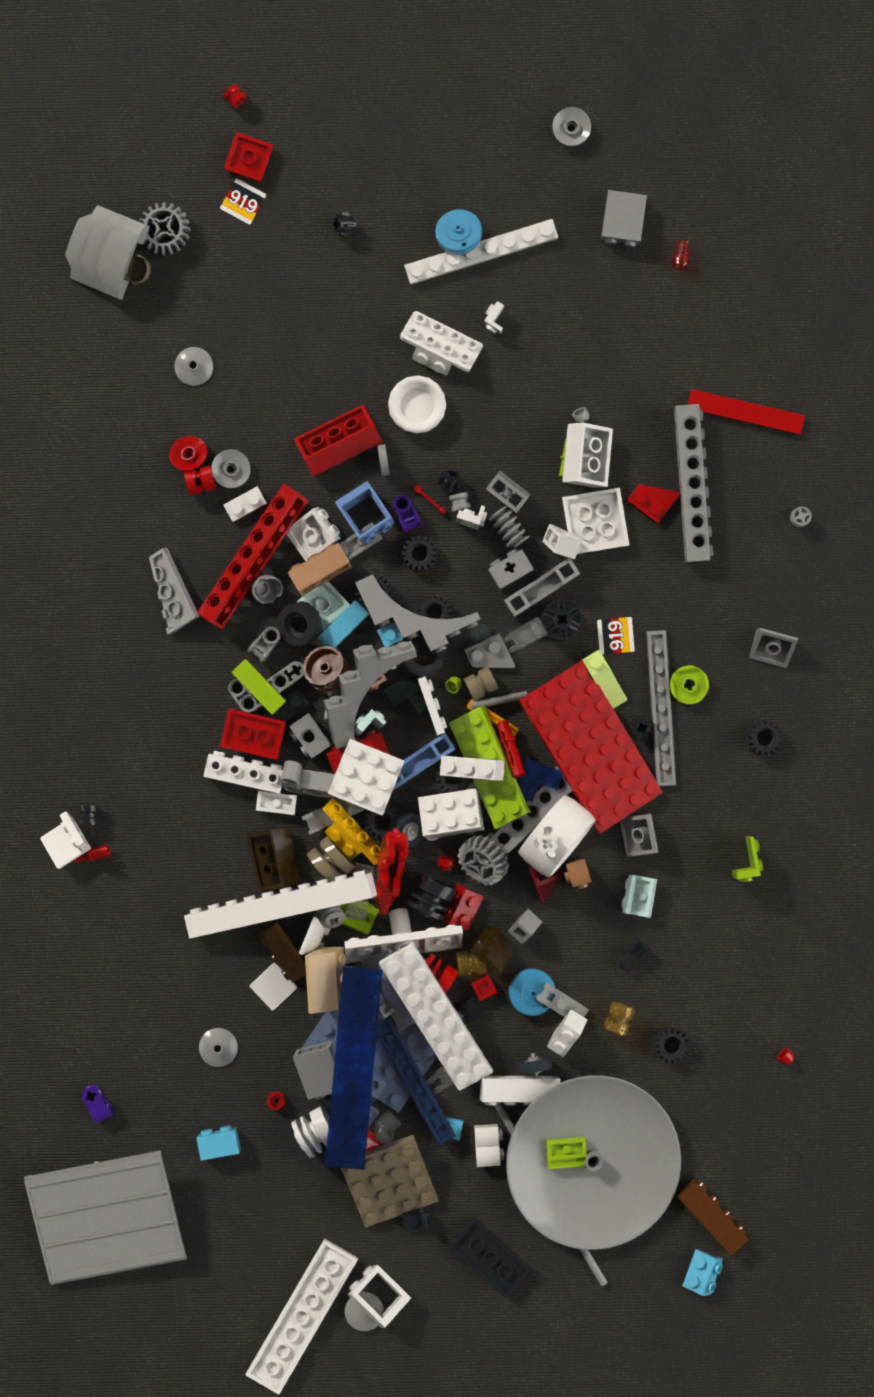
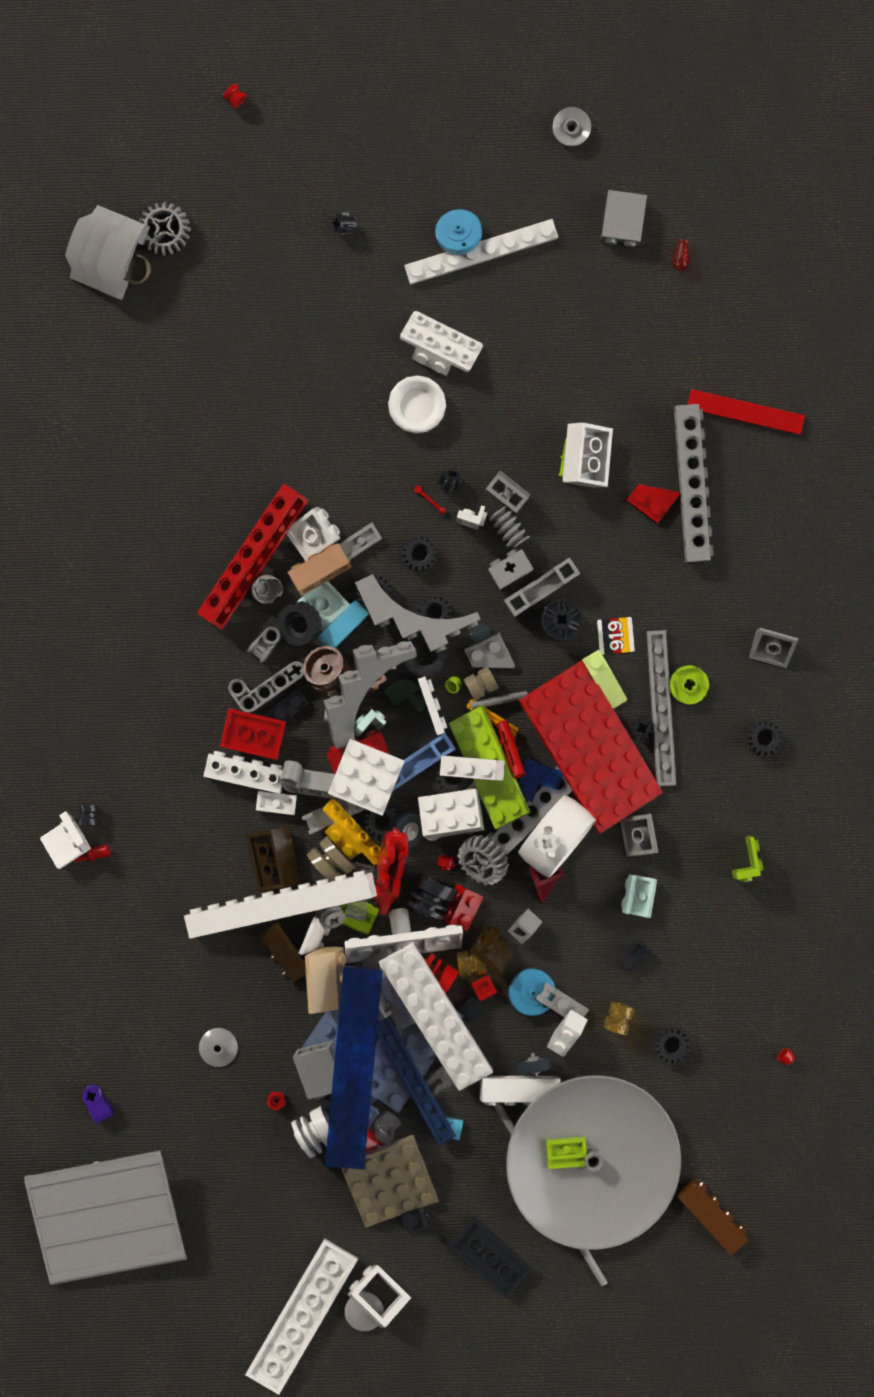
(176, 601): light grey wing -> none
(183, 449): red dish -> none
(197, 375): light grey dish -> none
(206, 477): red wheel -> none
(218, 1143): medium azure brick -> none
(240, 466): light grey dish -> none
(243, 201): sticker -> none
(245, 504): white plate -> none
(248, 157): red plate -> none
(258, 686): lime tile -> none
(273, 986): white sticker -> none
(320, 741): light grey brick -> none
(338, 440): red slope -> none
(354, 498): medium blue window -> none
(383, 460): light grey piece -> none
(390, 635): medium azure brick -> none
(407, 514): dark purple piece -> none
(459, 501): light grey wheel -> none
(487, 1145): white brick -> none
(493, 313): white bracket -> none
(526, 634): clear hinge -> none
(562, 542): white slope -> none
(577, 874): medium nougat brick -> none
(580, 415): light grey hinge -> none
(596, 520): white plate -> none
(703, 1273): medium azure bracket -> none
(804, 516): light grey wheel -> none

